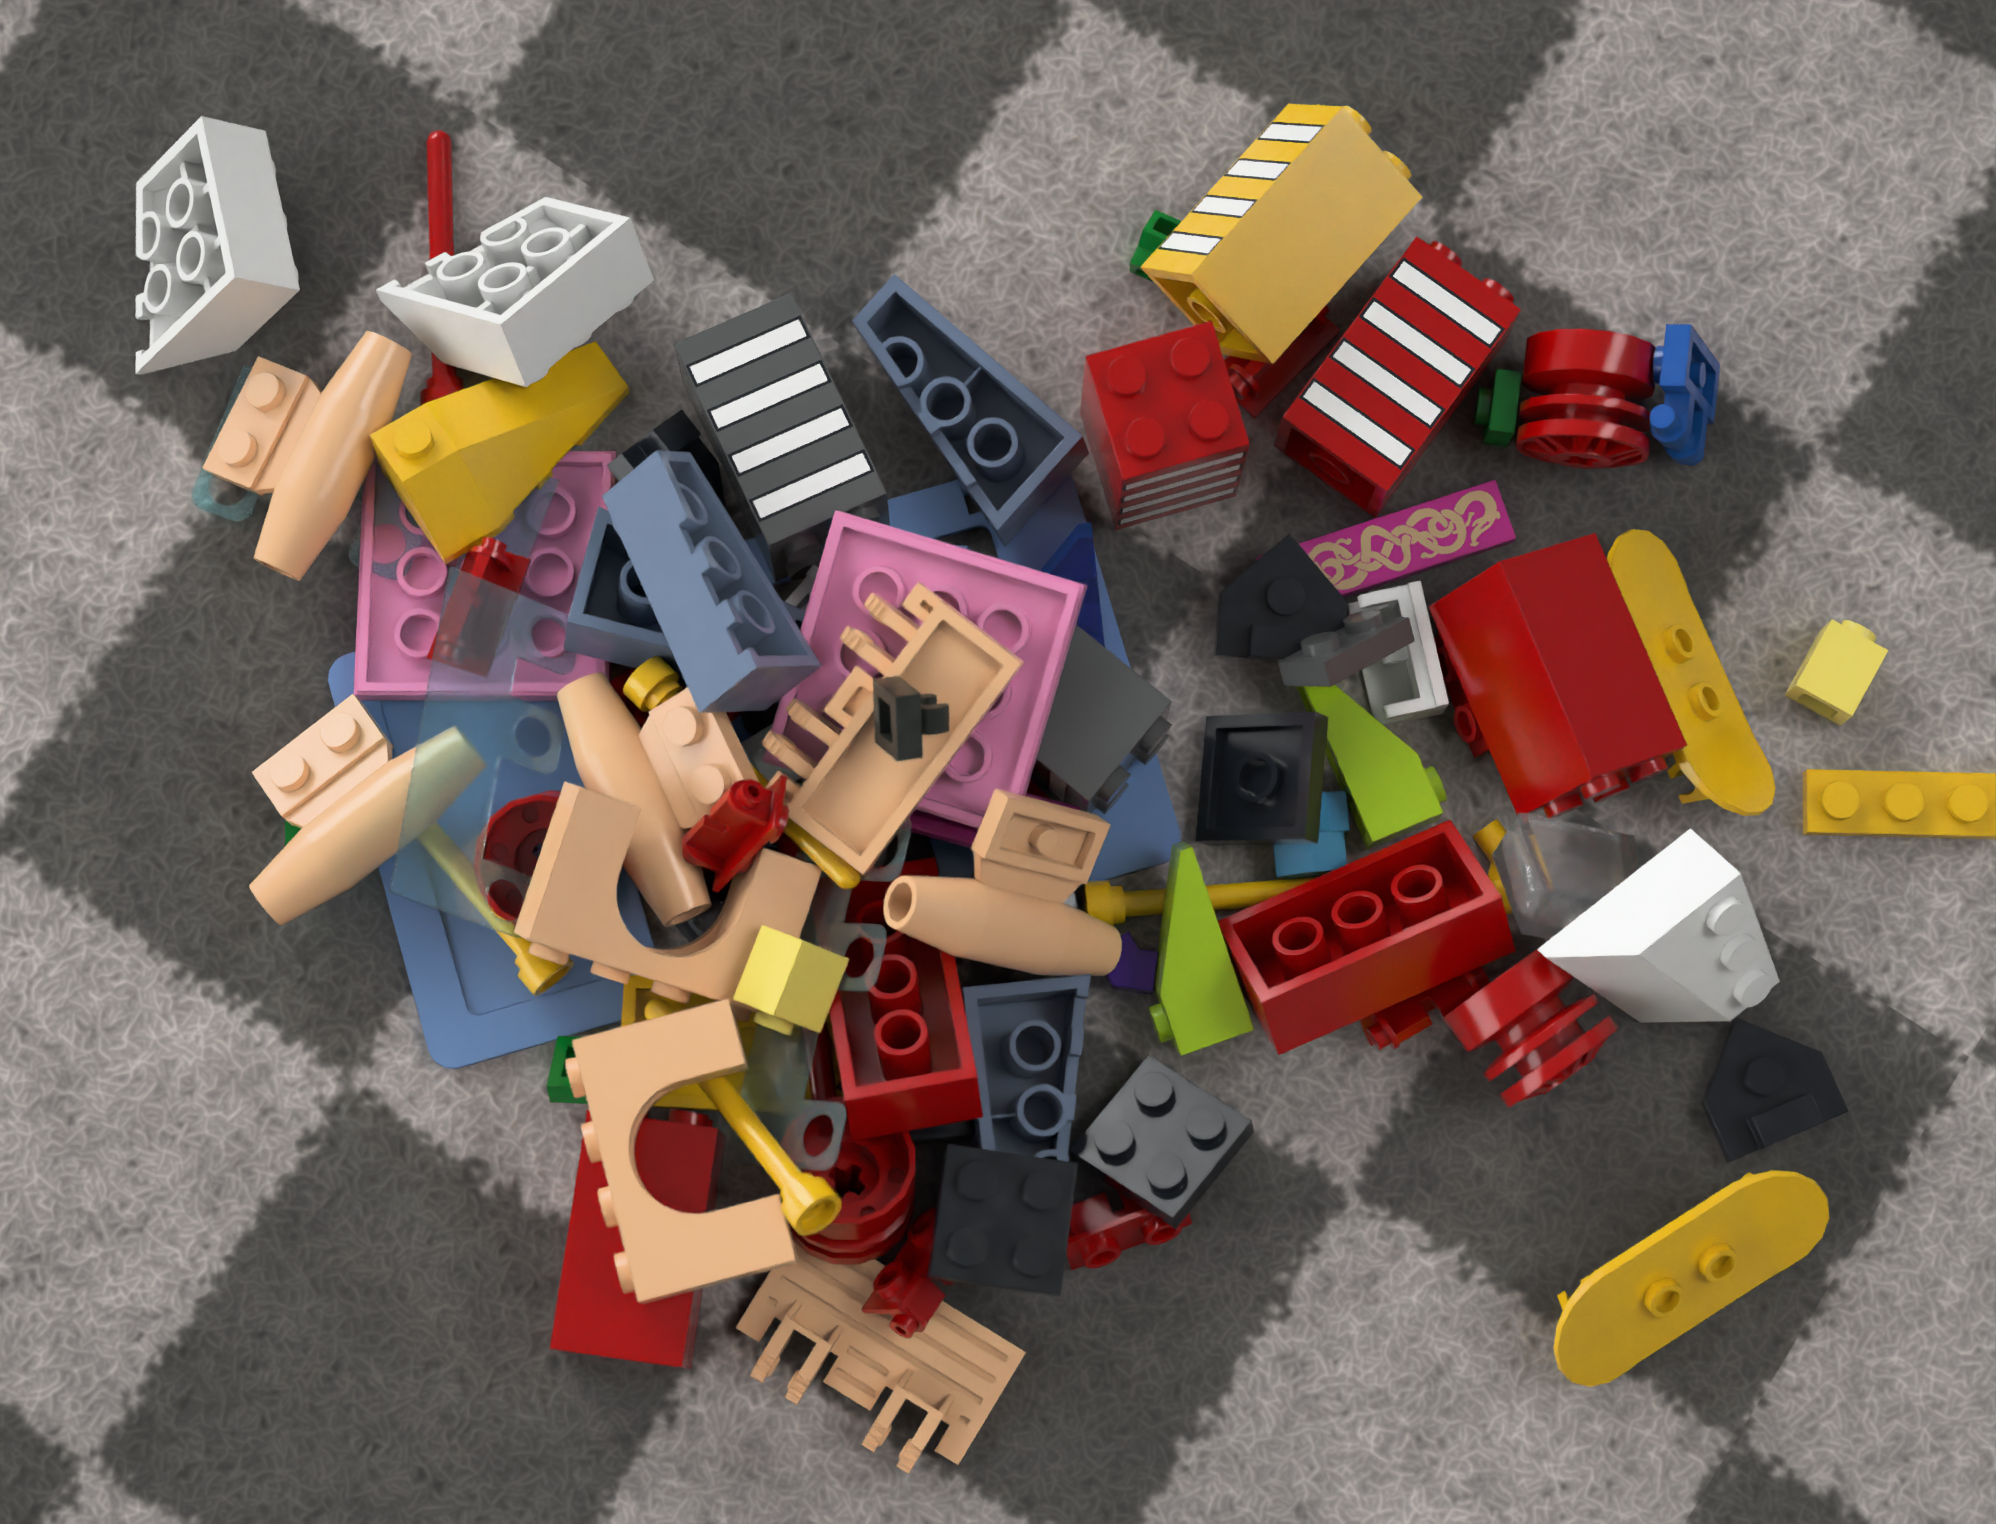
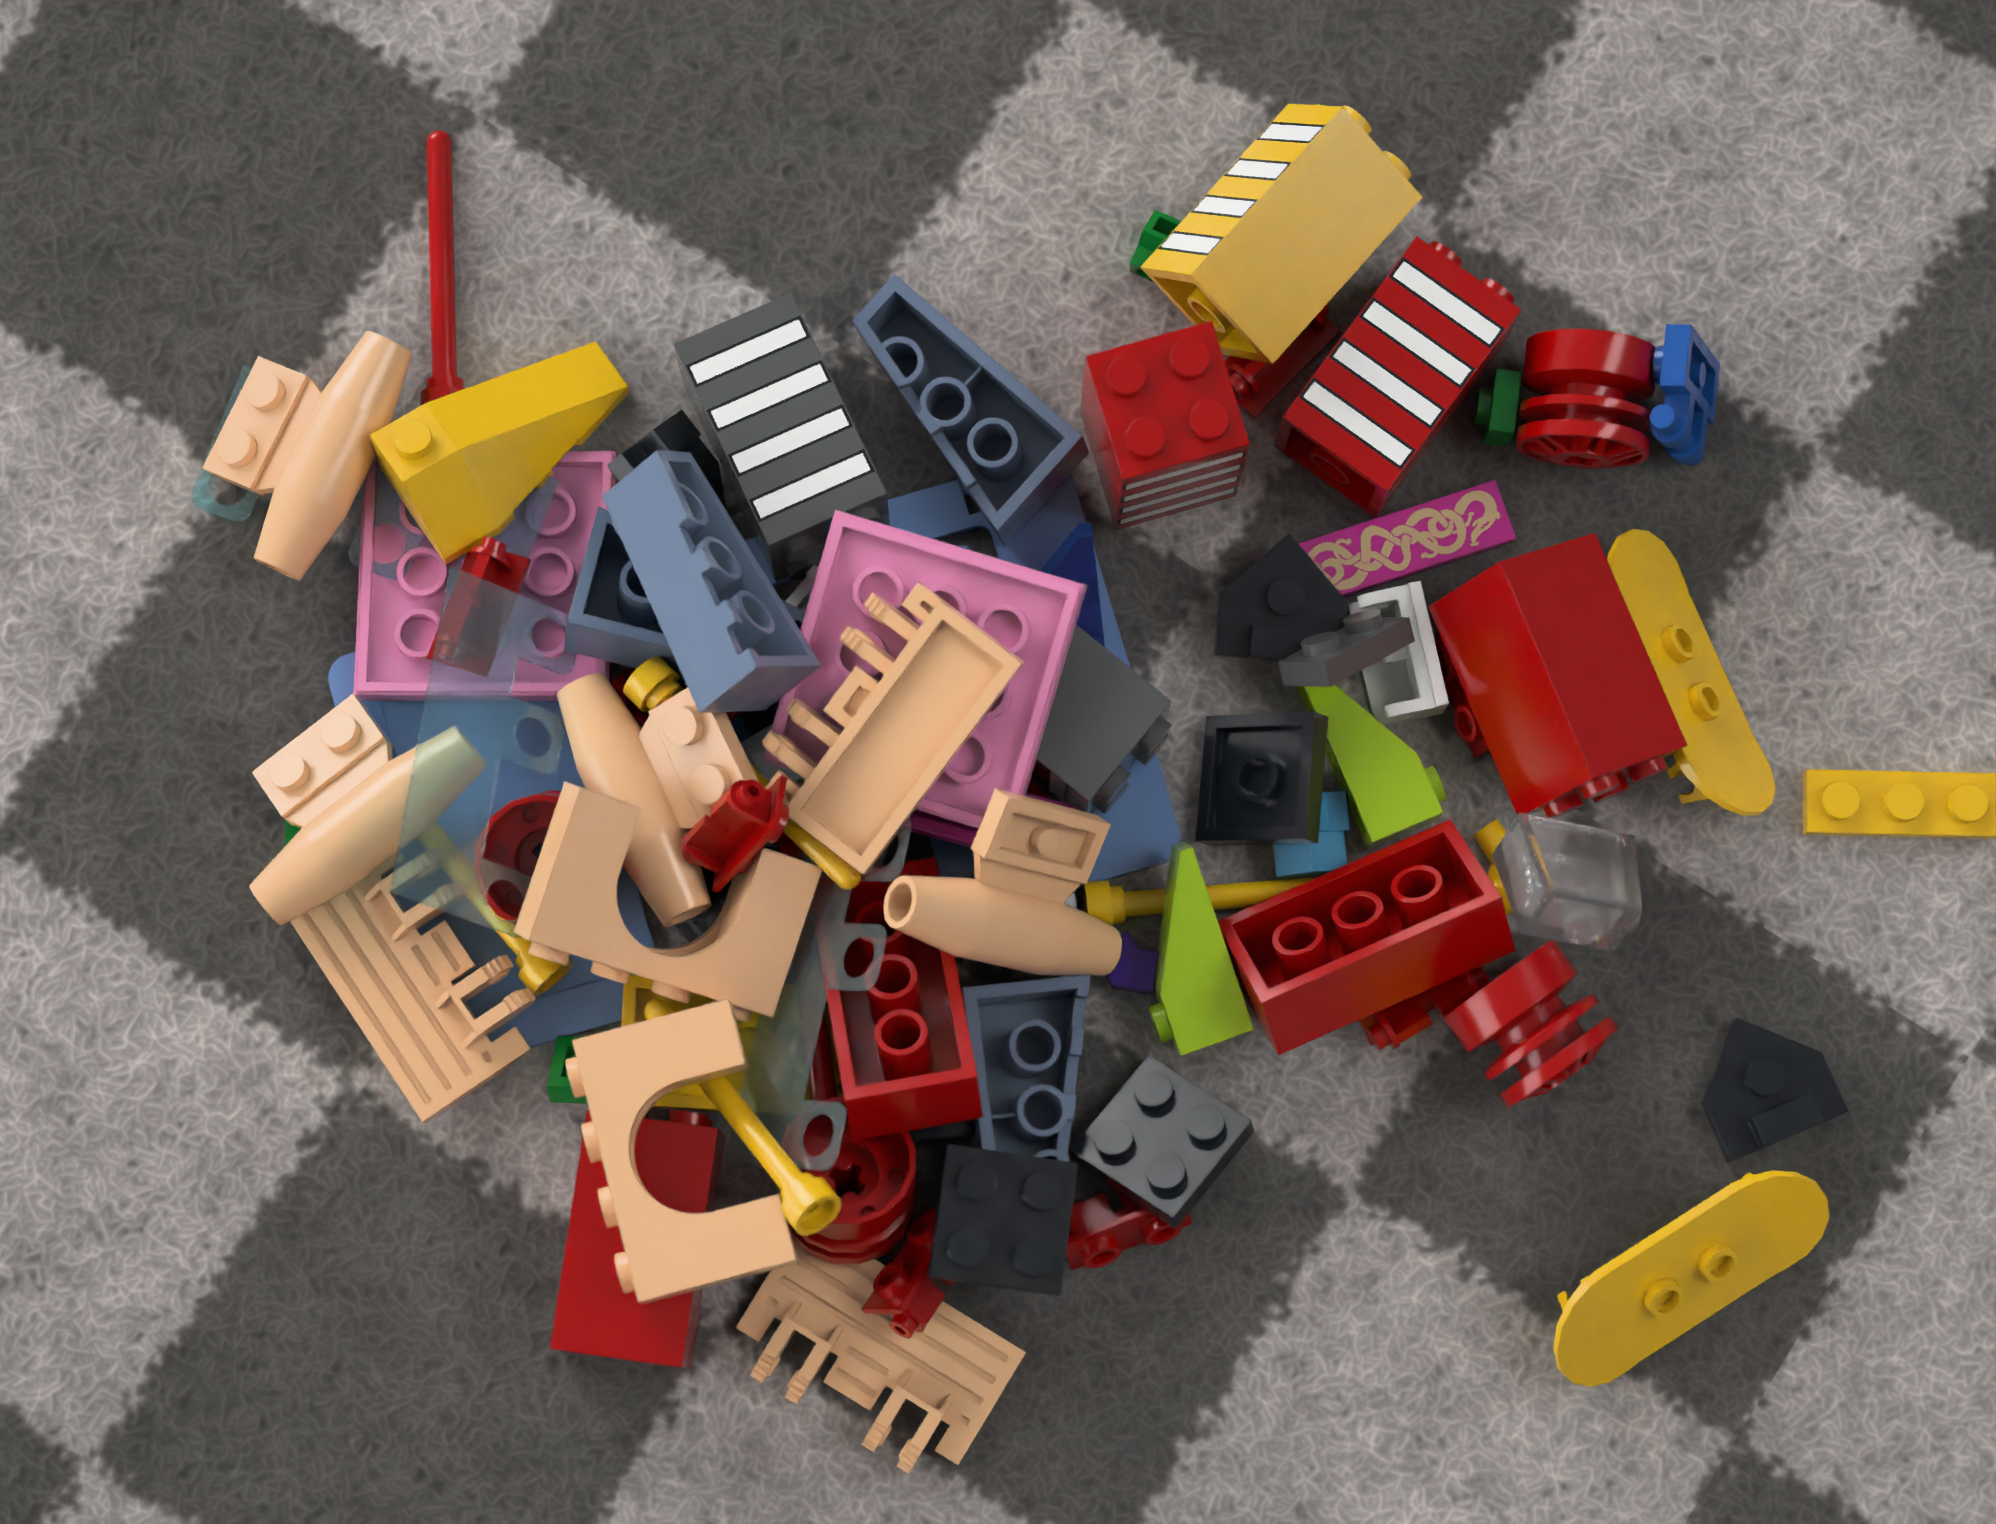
(213, 245): white wedge -> none
(406, 995): none -> light nougat hinge
(525, 291): white wedge -> none
(789, 981): light yellow brick -> none
(903, 717): pearl dark grey tile -> none
(1672, 940): white wedge -> none
(1837, 670): light yellow brick -> none

